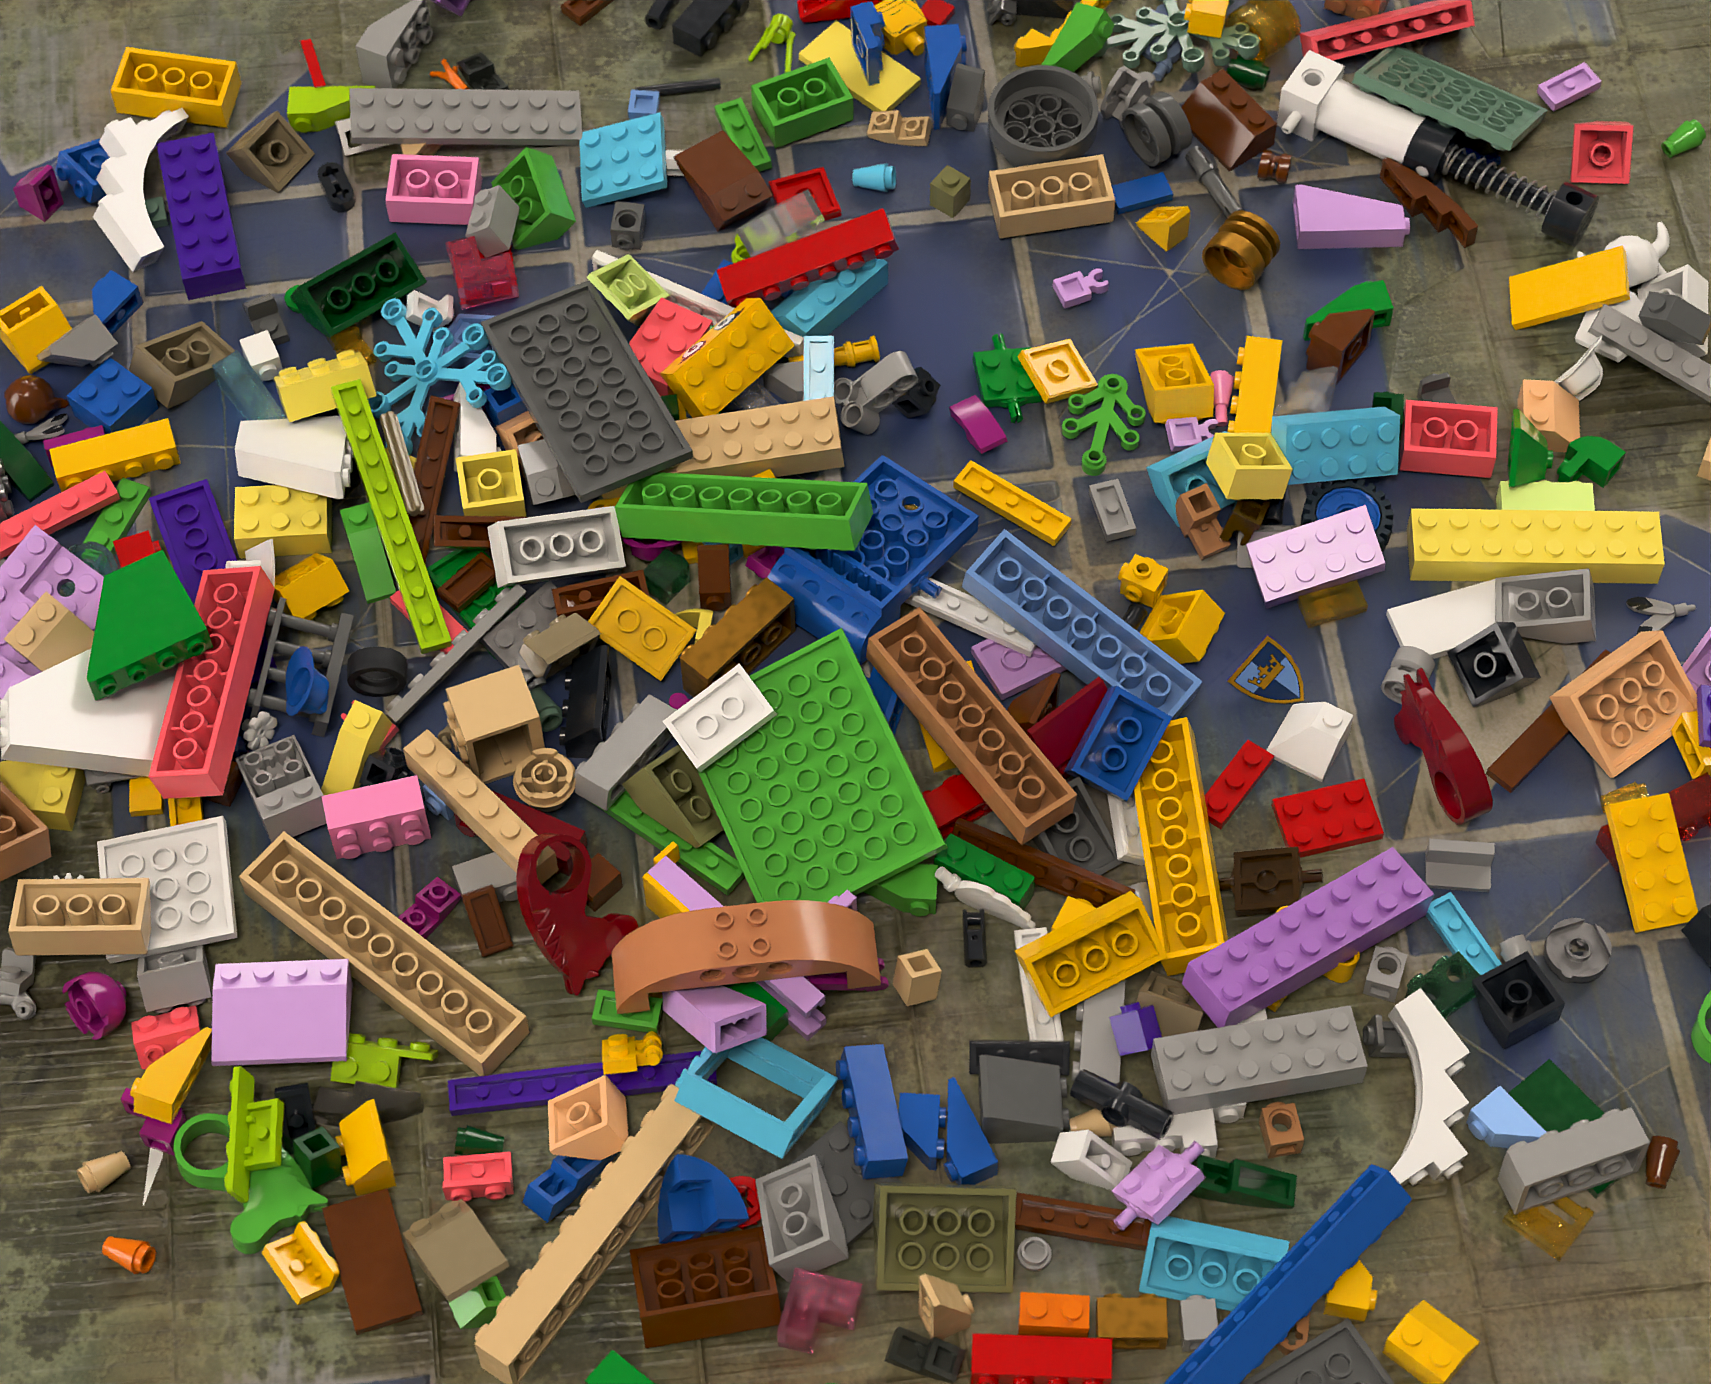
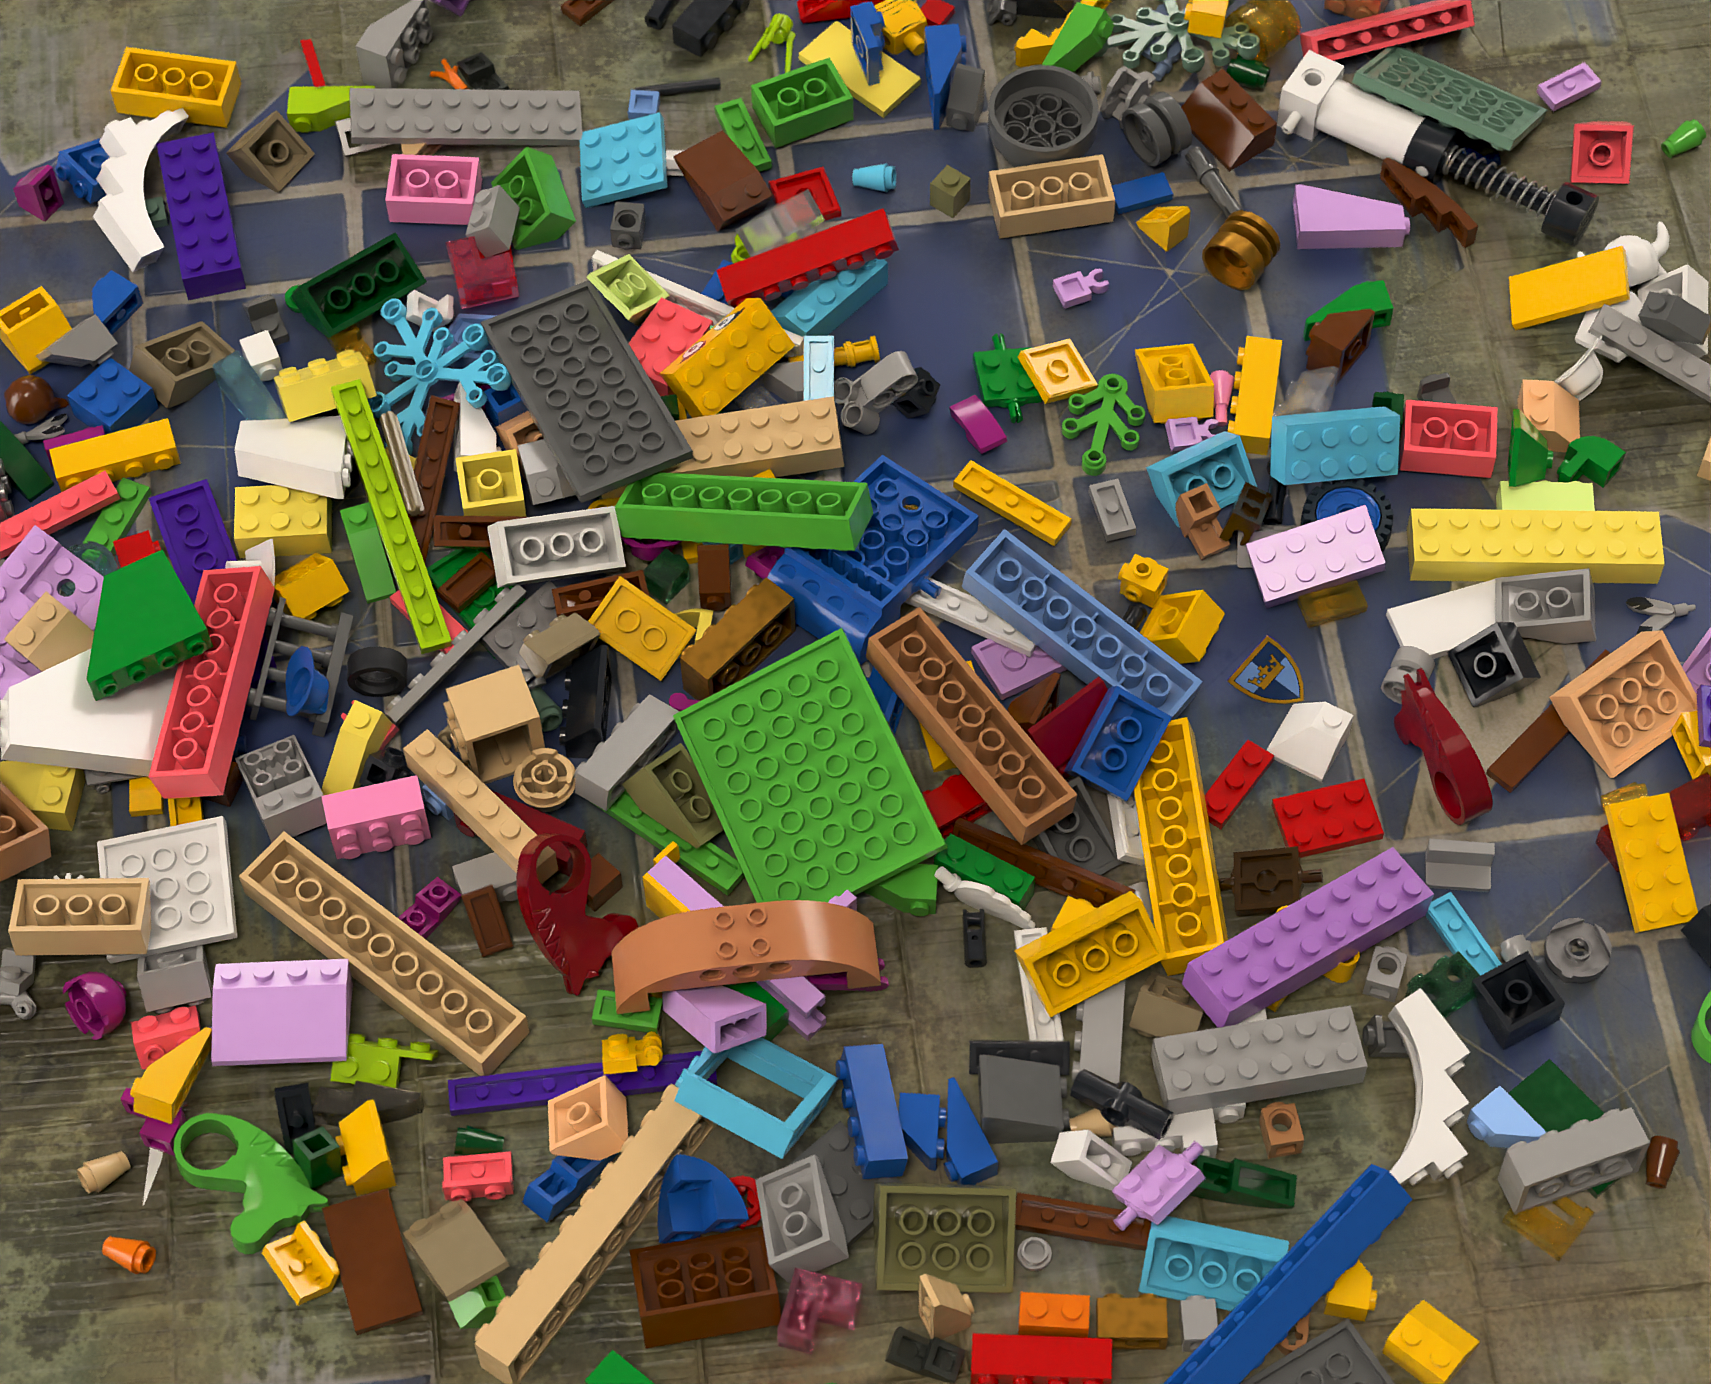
(254, 1134): lime bracket -> none
(259, 730): white plant -> none
(341, 185): black beam -> none
(719, 717): white plate -> none
(892, 128): tan slope -> none
(917, 977): tan brick -> none
(1135, 1028): brick -> none
(1249, 466): light yellow brick -> none
(1268, 164): reddish brown wheel -> none

